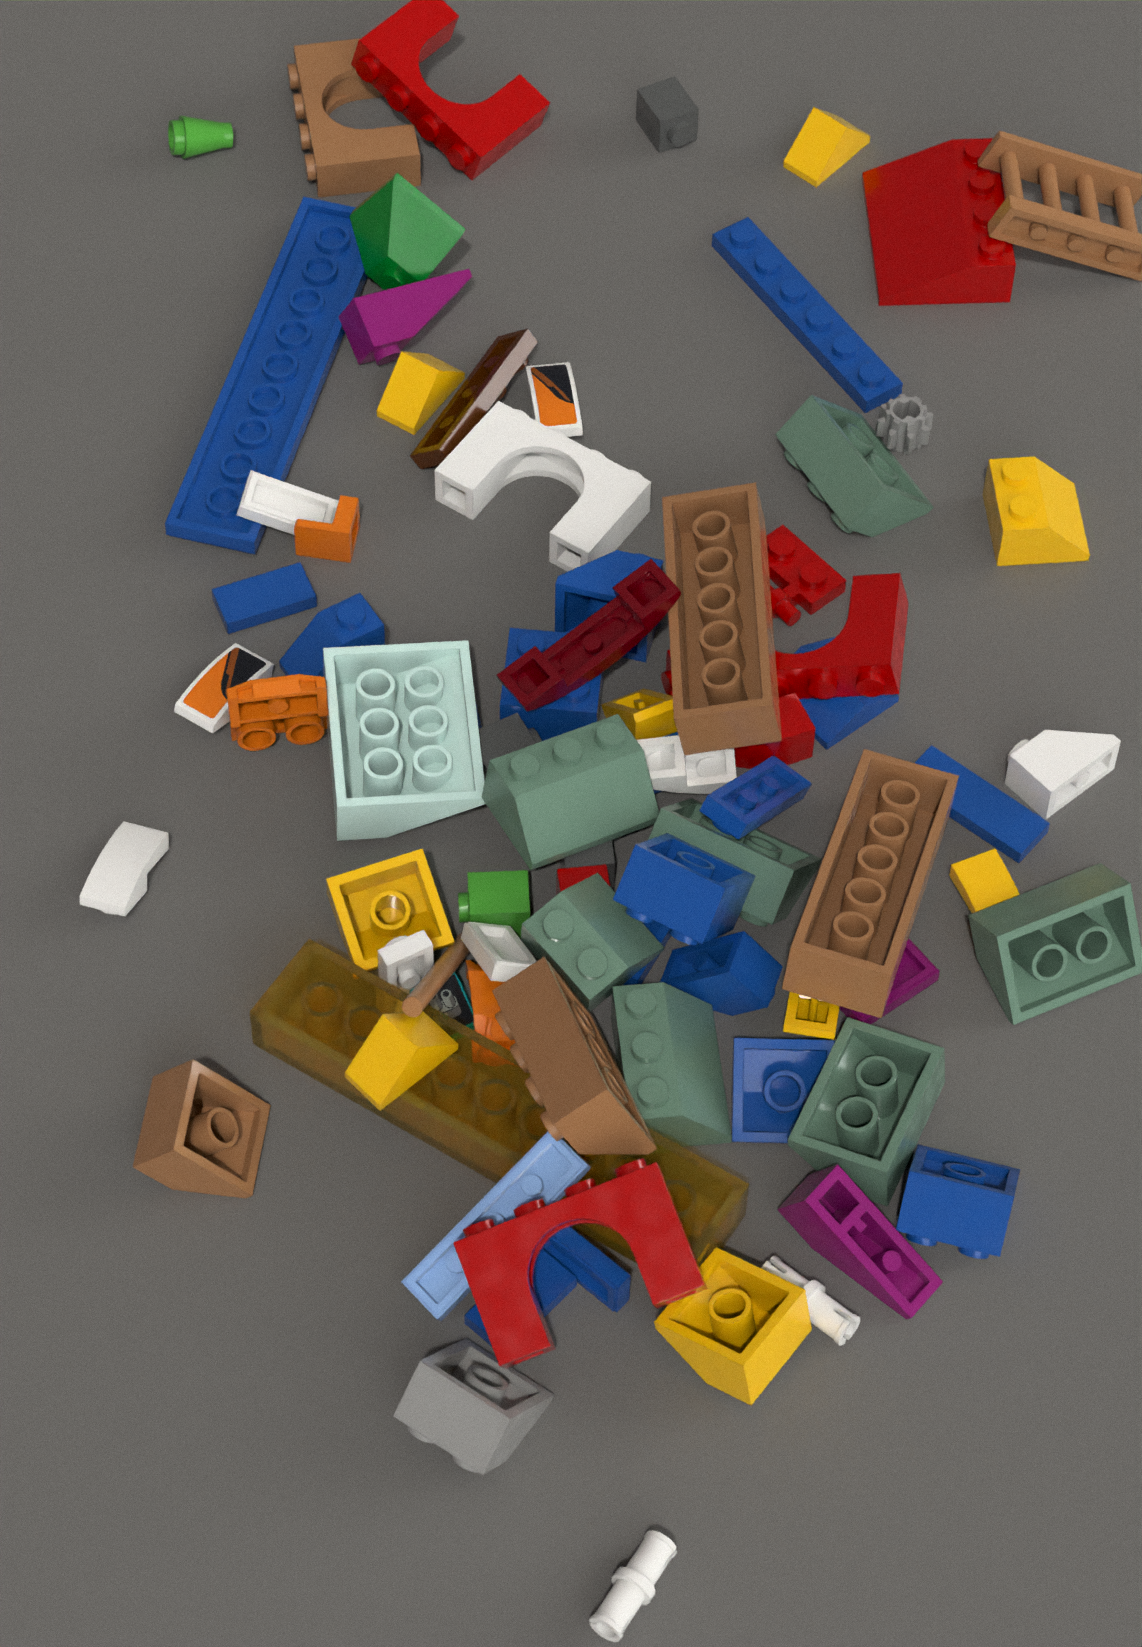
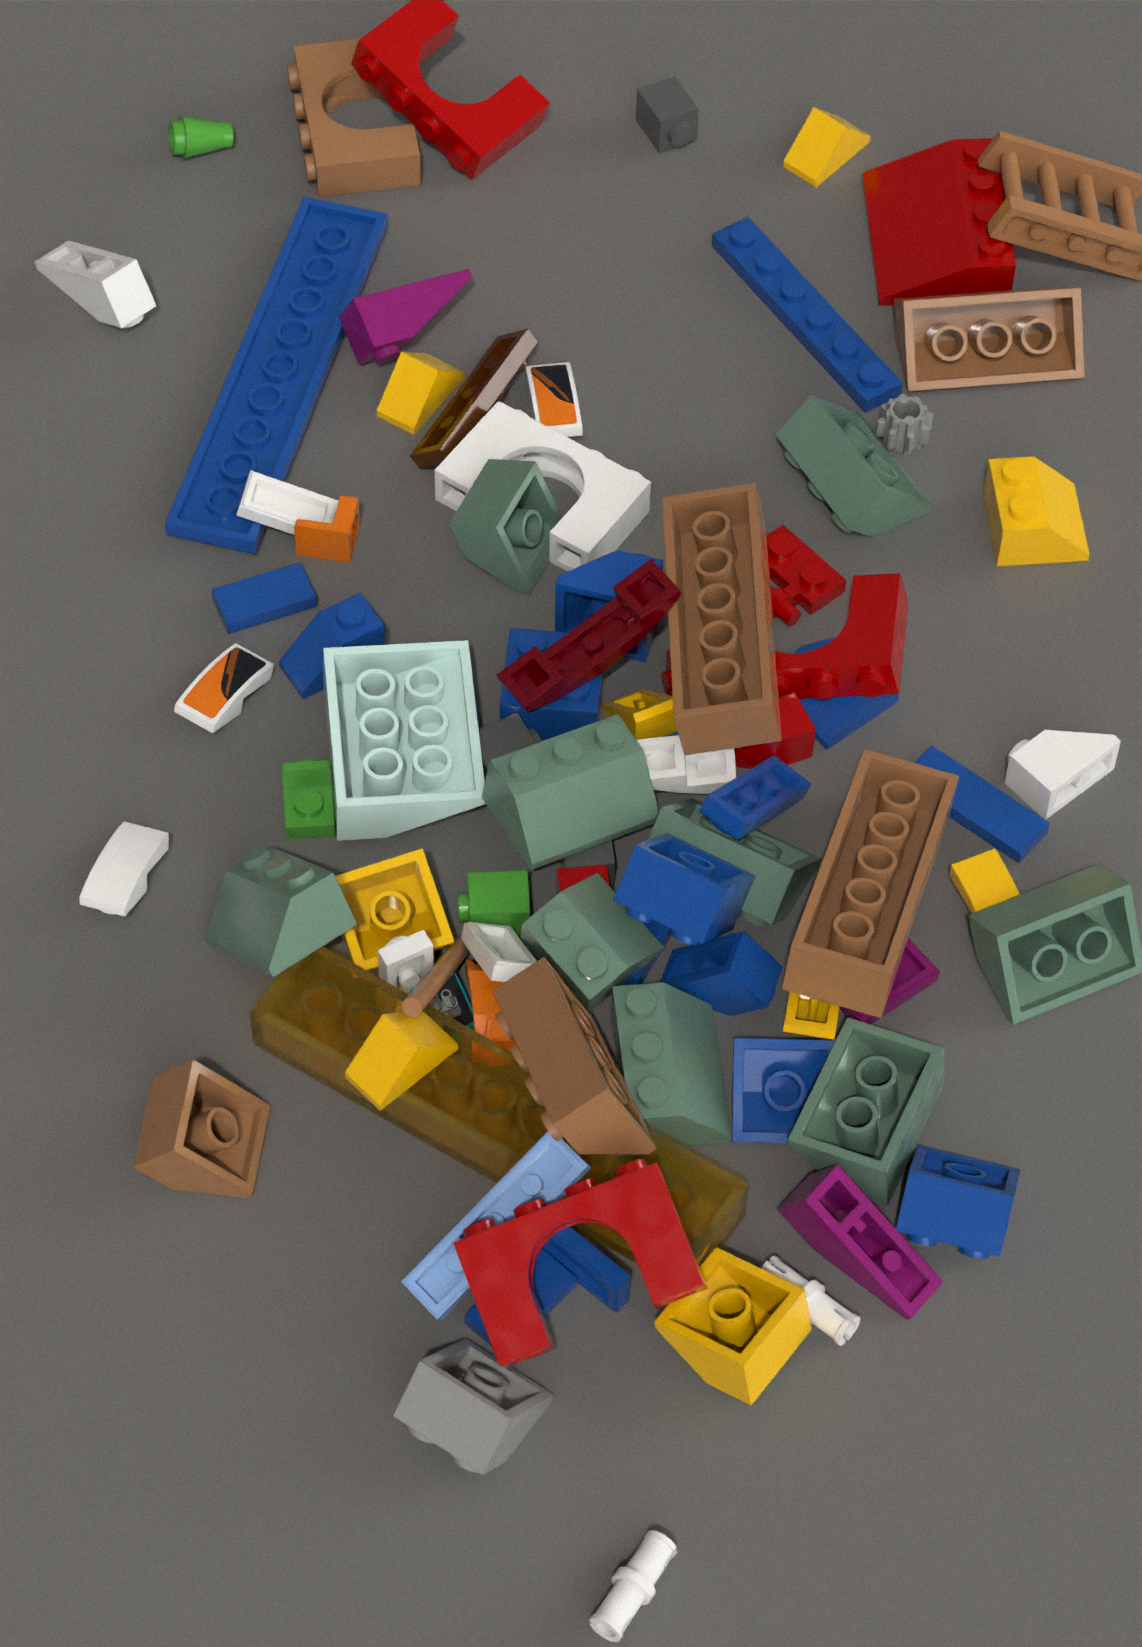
(100, 282): none -> white slope
(275, 706): orange slope -> none
(276, 910): none -> sand green slope
(308, 799): none -> bright green bracket
(402, 234): green slope -> none
(507, 522): none -> sand green slope
(990, 338): none -> medium nougat slope

